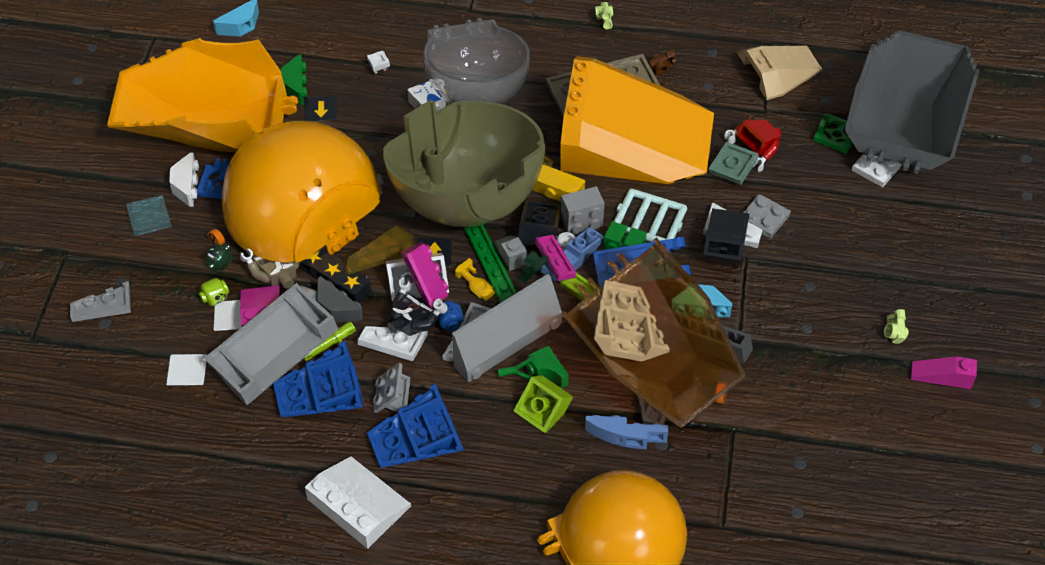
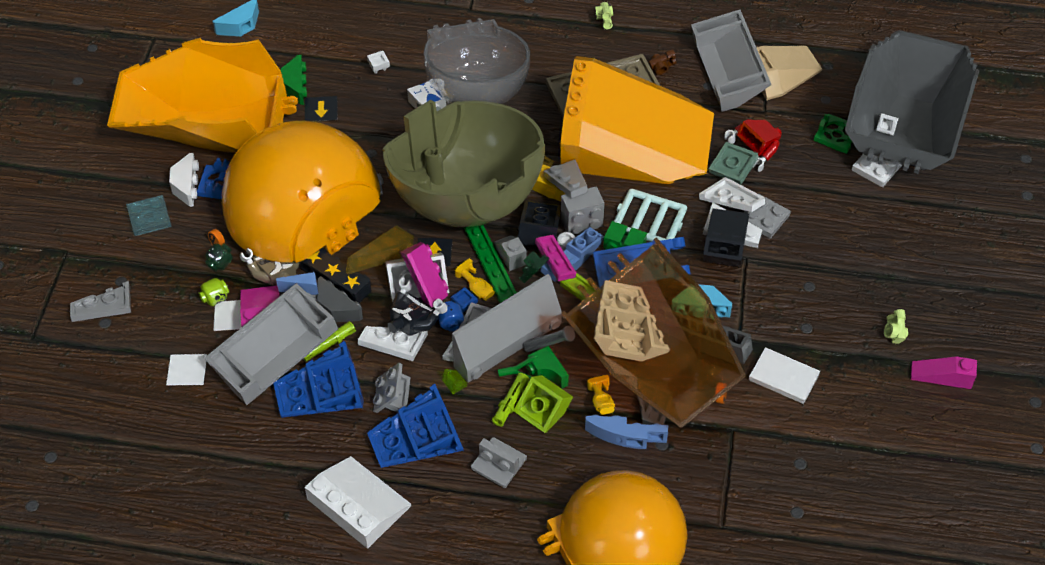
(305, 281): none -> medium blue slope
(453, 380): none -> clear neon green slope
(464, 298): none -> blue tile
(498, 461): none -> light grey bracket
(507, 405): none -> lime pin
(566, 334): none -> dark grey axle
(567, 178): none -> light grey wing
(602, 401): none -> yellow piece
(730, 59): none -> light grey slope
(733, 195): none -> white wing
(784, 375): none -> white tile
(887, 124): none -> white slope

